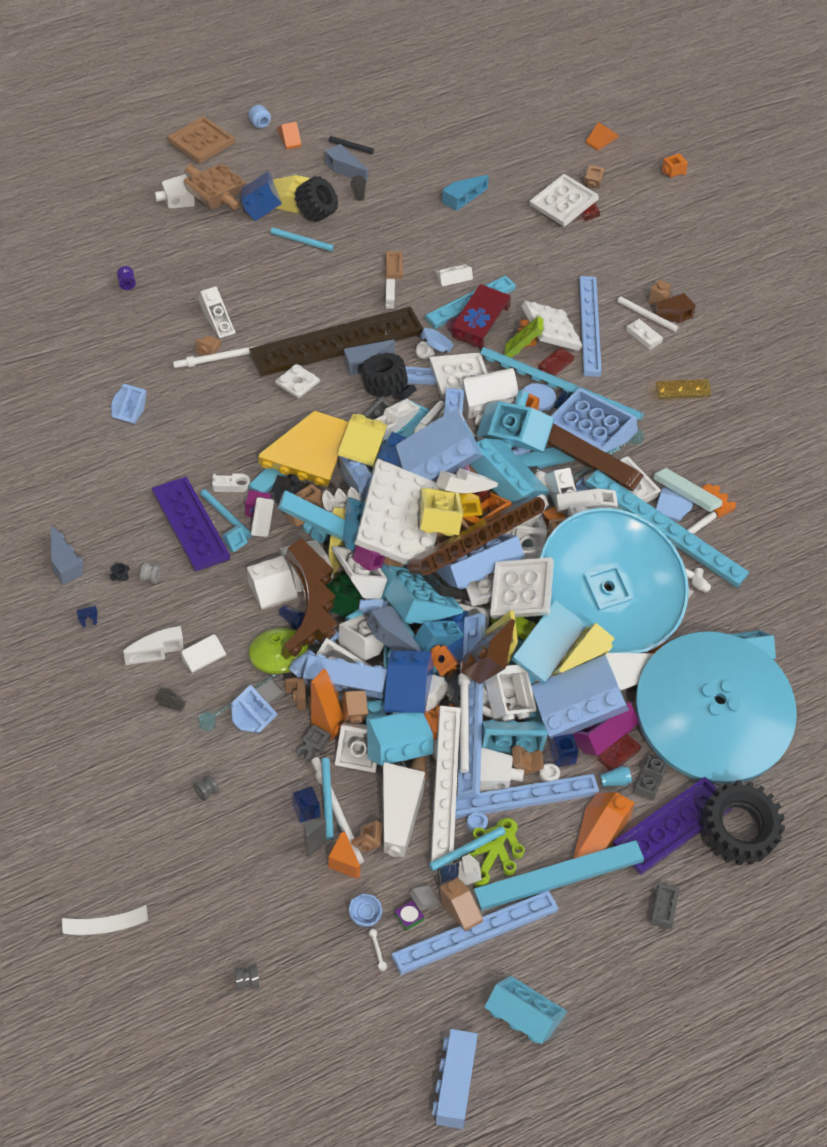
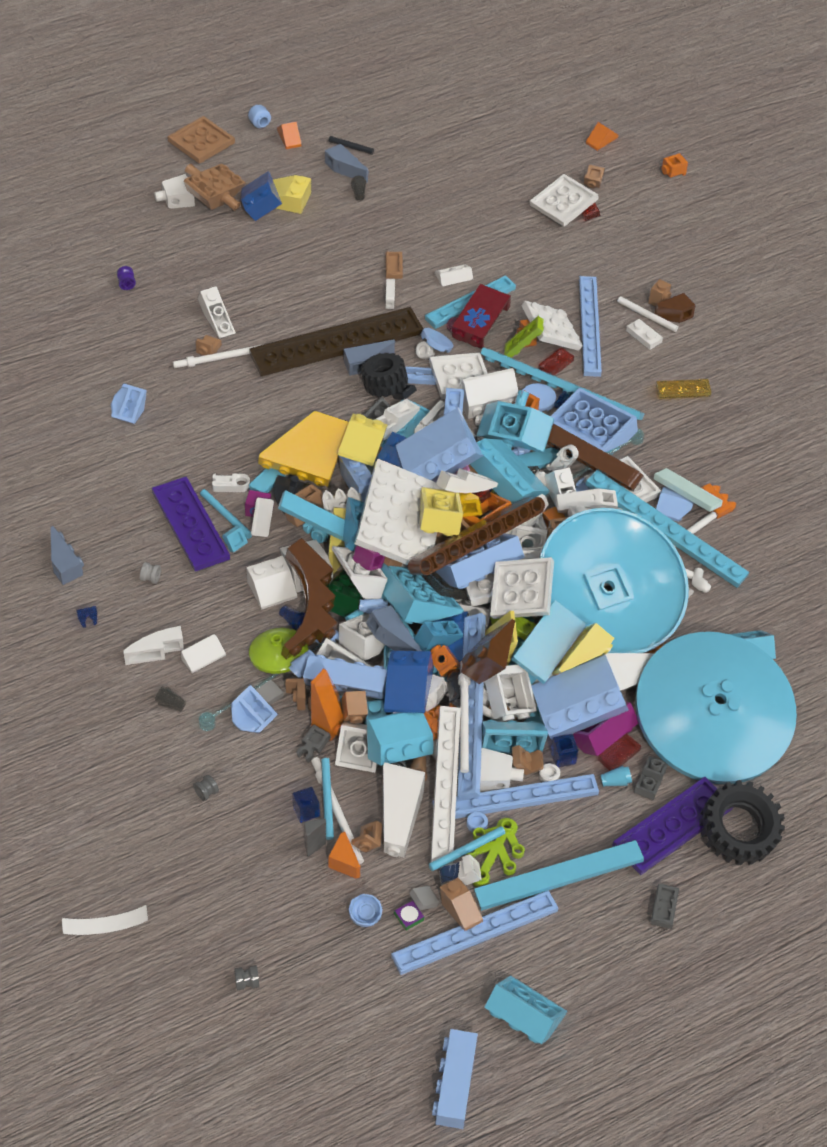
(119, 572): black plate -> none
(297, 374): white piece -> none
(302, 239): medium azure bar -> none
(316, 199): black tyre -> none
(382, 966): white hinge -> none
(463, 191): dark azure slope -> none
(562, 460): none -> white piece
(603, 822): orange wedge -> none

